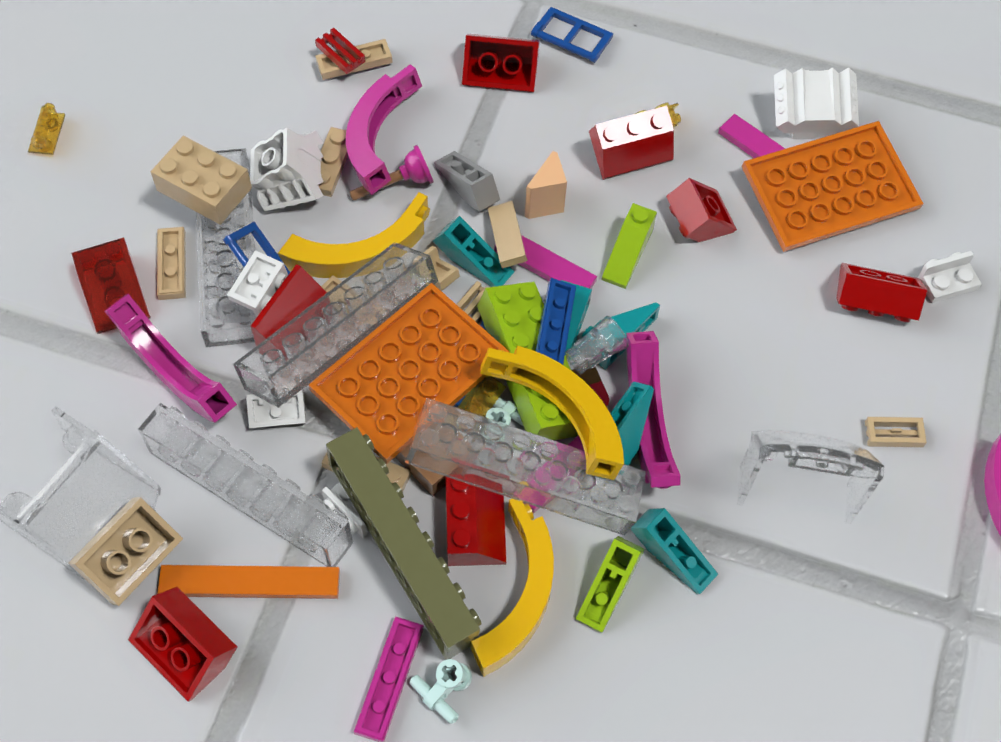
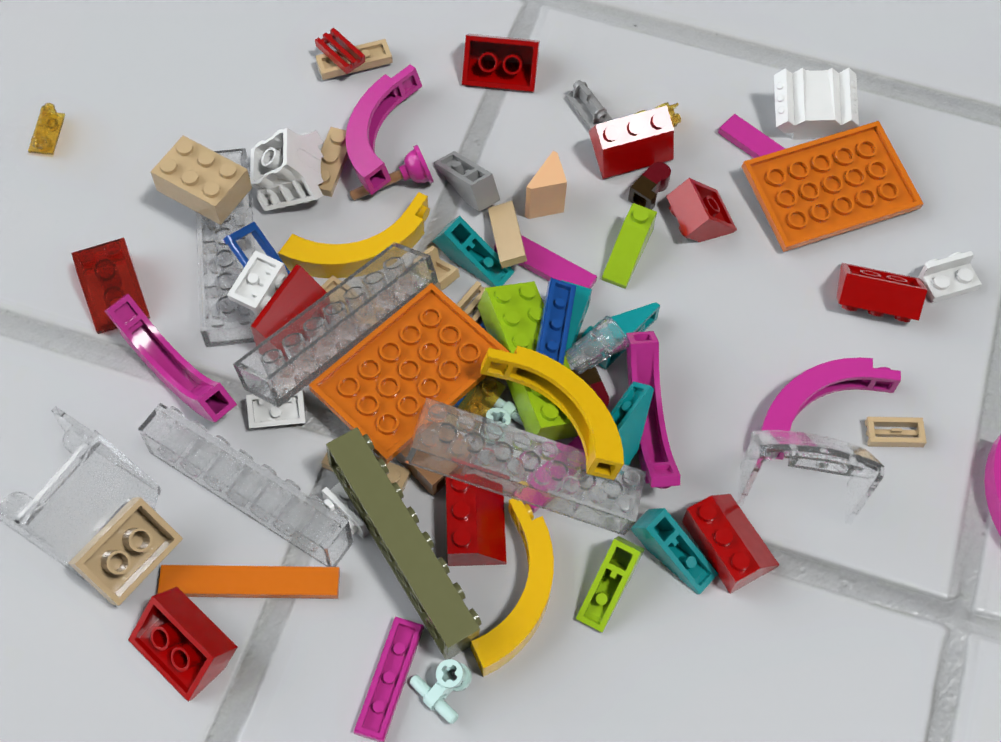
(171, 263): tan tile -> none
(578, 24): blue window -> none
(587, 105): none -> light grey hinge
(648, 185): none -> leg
(728, 541): none -> red slope
(824, 380): none -> dark pink arch

